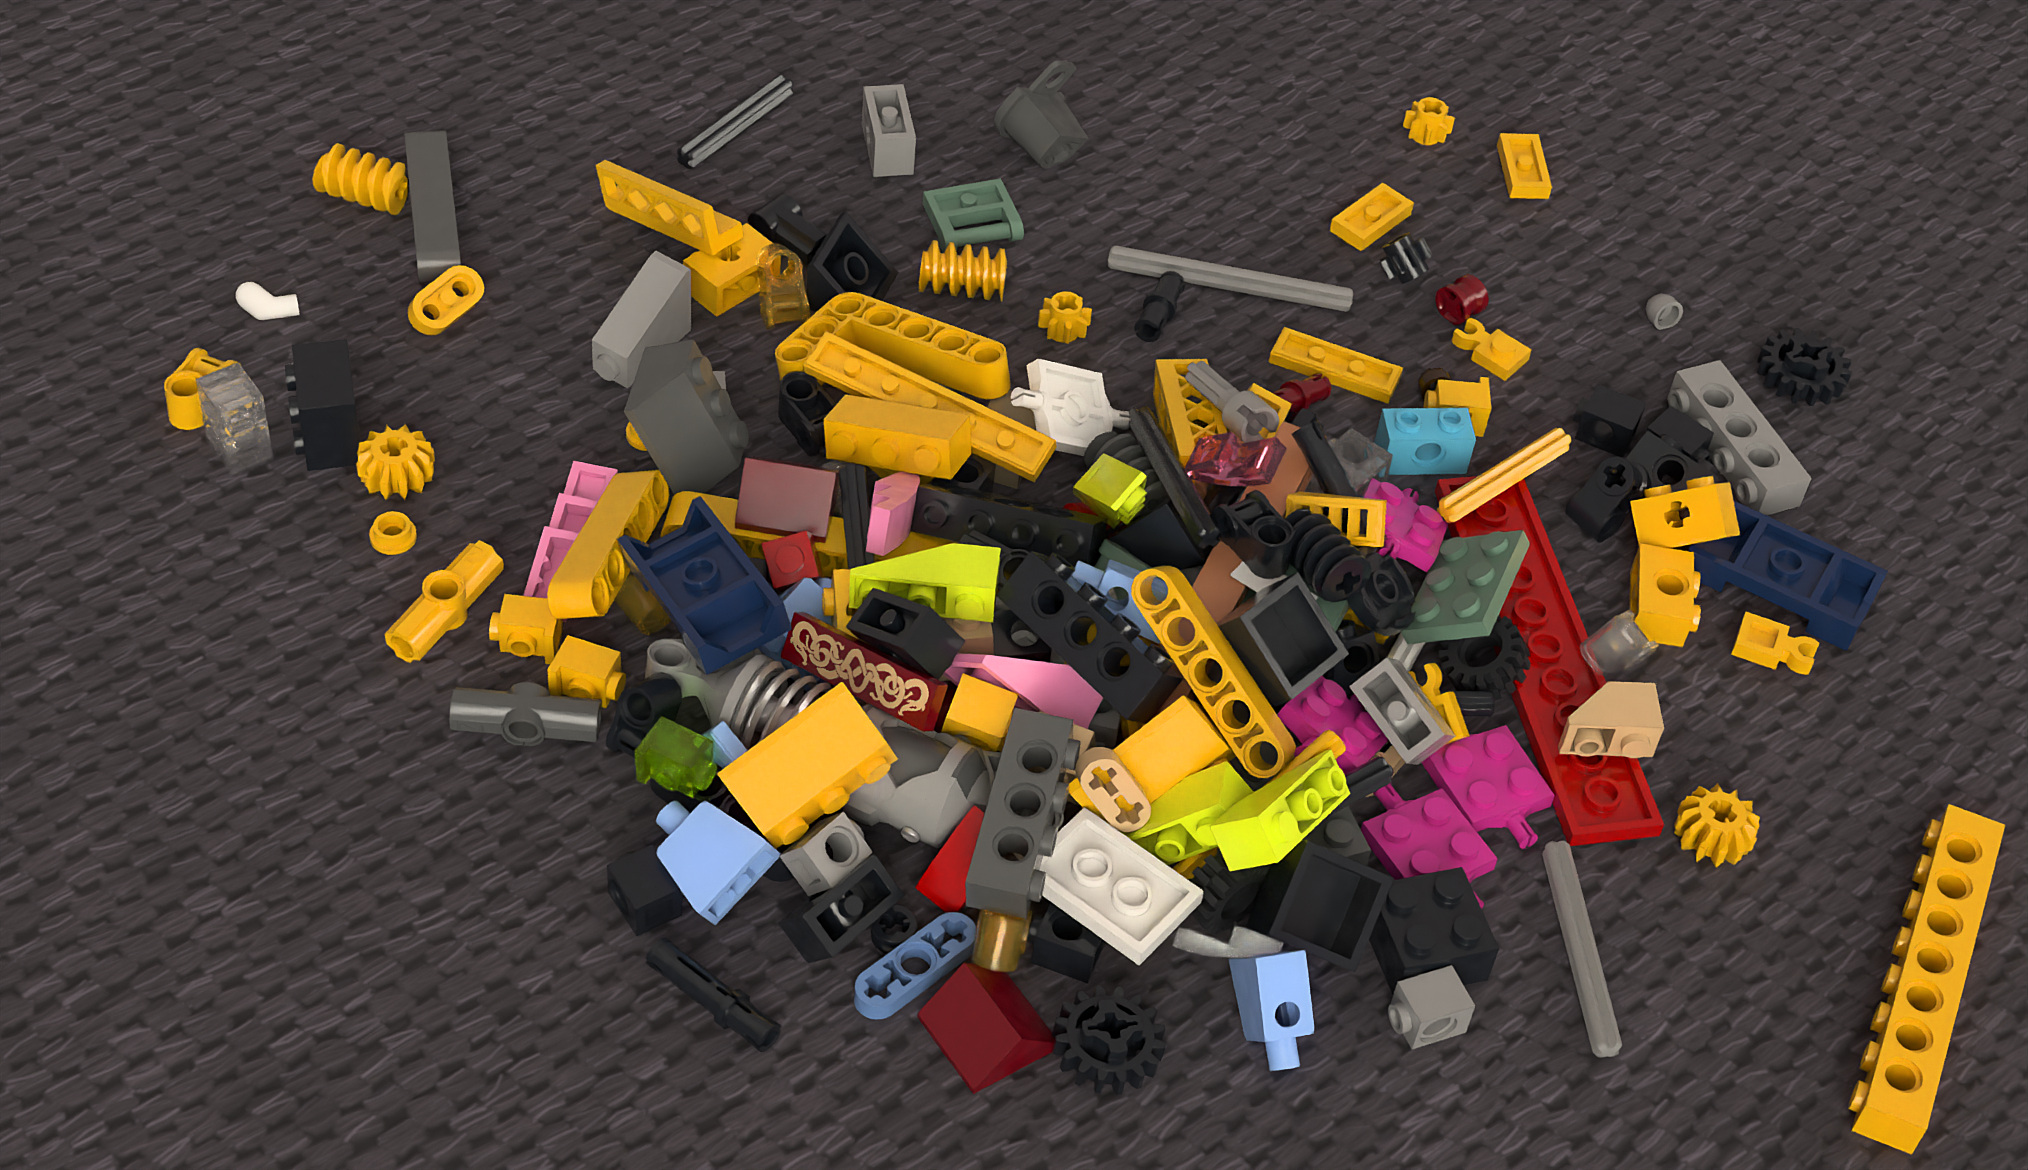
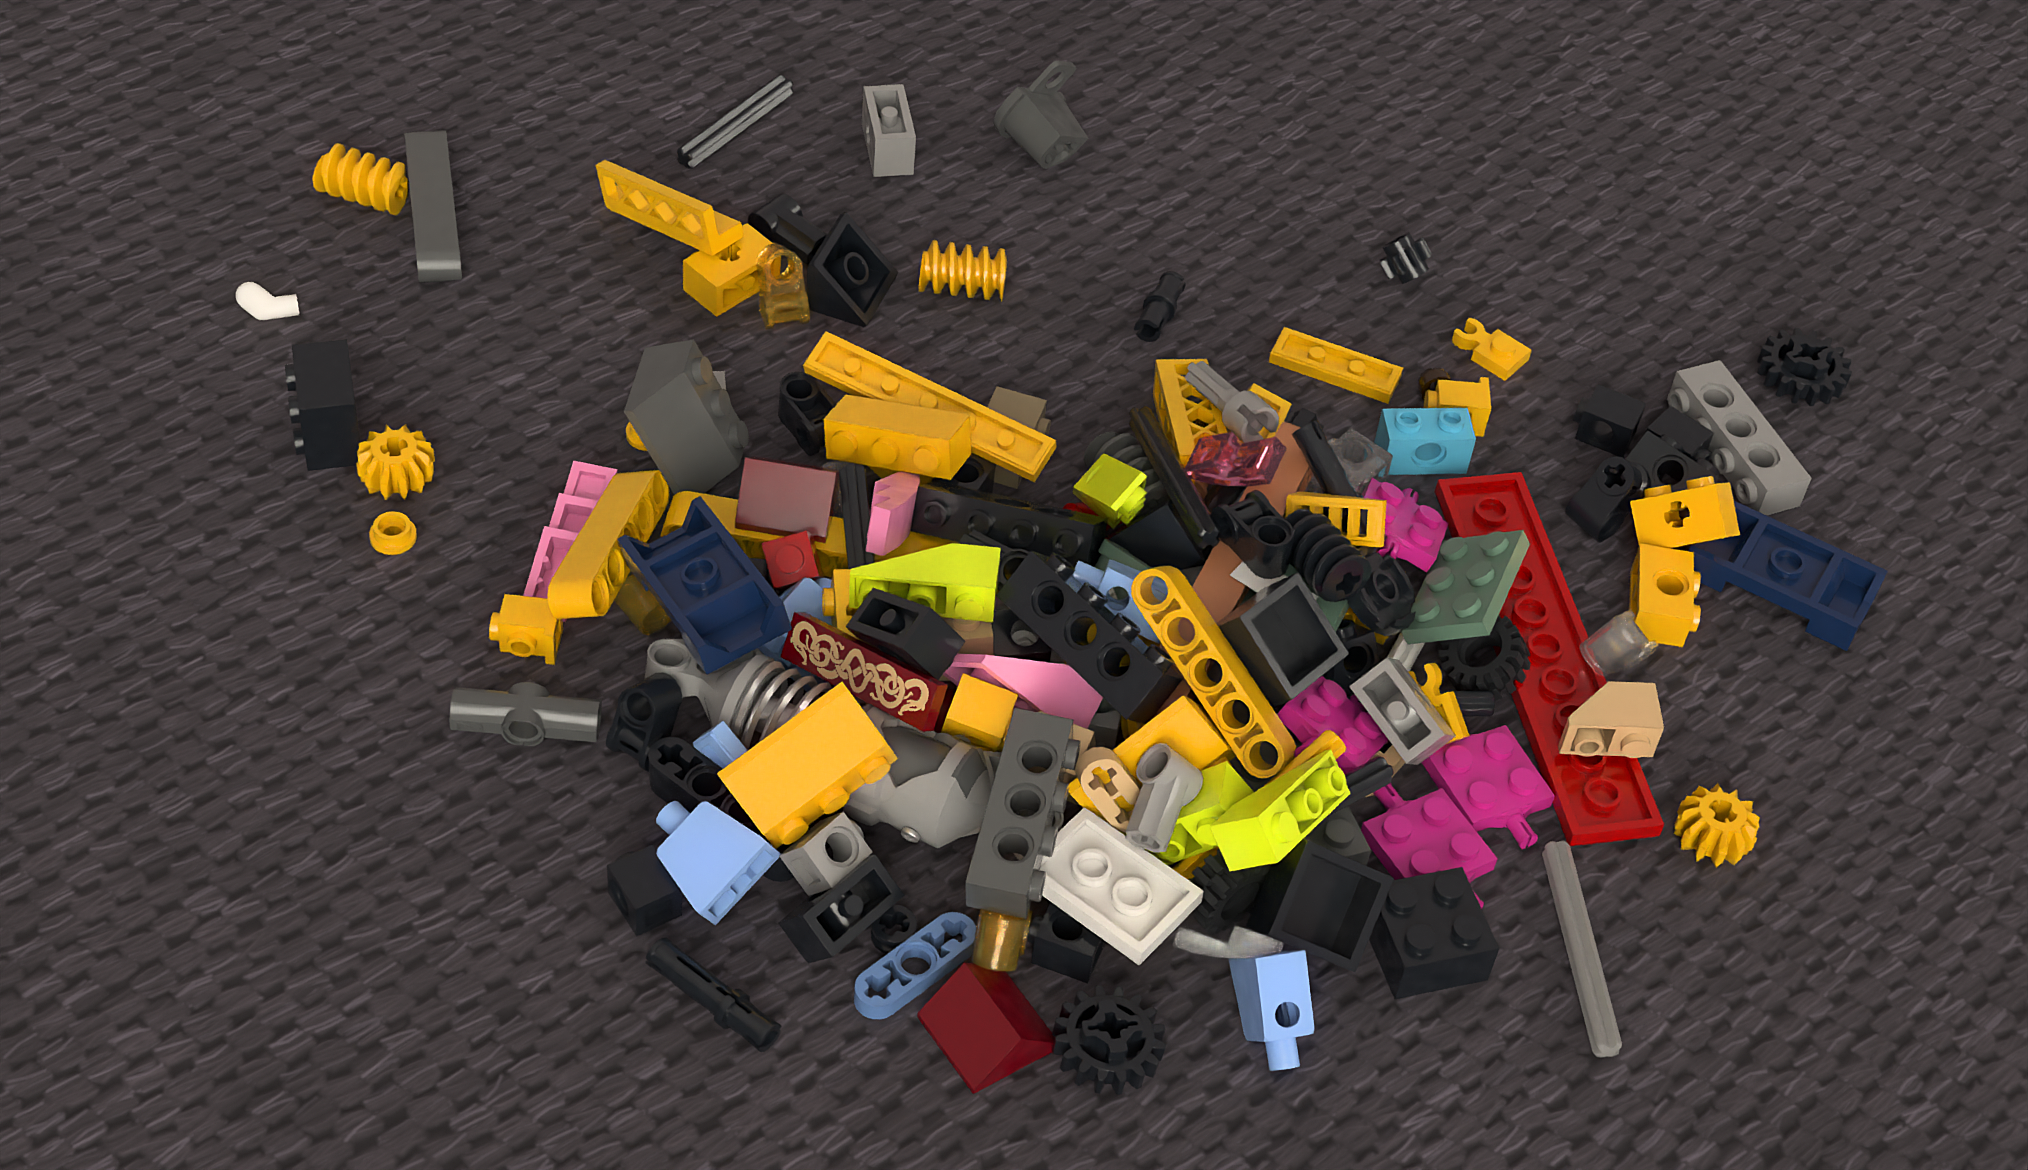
(182, 390): yellow piece -> none
(234, 418): clear brick -> none
(443, 302): yellow plate -> none
(444, 601): yellow piece -> none
(586, 671): yellow brick -> none
(648, 314): light grey slope -> none
(675, 758): clear neon green brick -> none
(906, 339): yellow beam -> none
(948, 871): red slope -> none
(973, 205): sand green plate -> none
(1064, 317): yellow gear -> none
(1068, 405): white plate -> none
(1167, 786): none -> light grey piece
(1232, 278): light grey axle -> none
(1304, 392): dark red pin -> none
(1371, 216): yellow plate -> none
(1428, 121): yellow gear -> none
(1430, 1007): light grey brick -> none
(1462, 299): dark red wheel -> none
(1503, 475): yellow axle -> none
(1524, 166): yellow plate -> none
(1665, 308): light grey hinge -> none
(1767, 644): yellow plate -> none
(1927, 981): yellow brick -> none

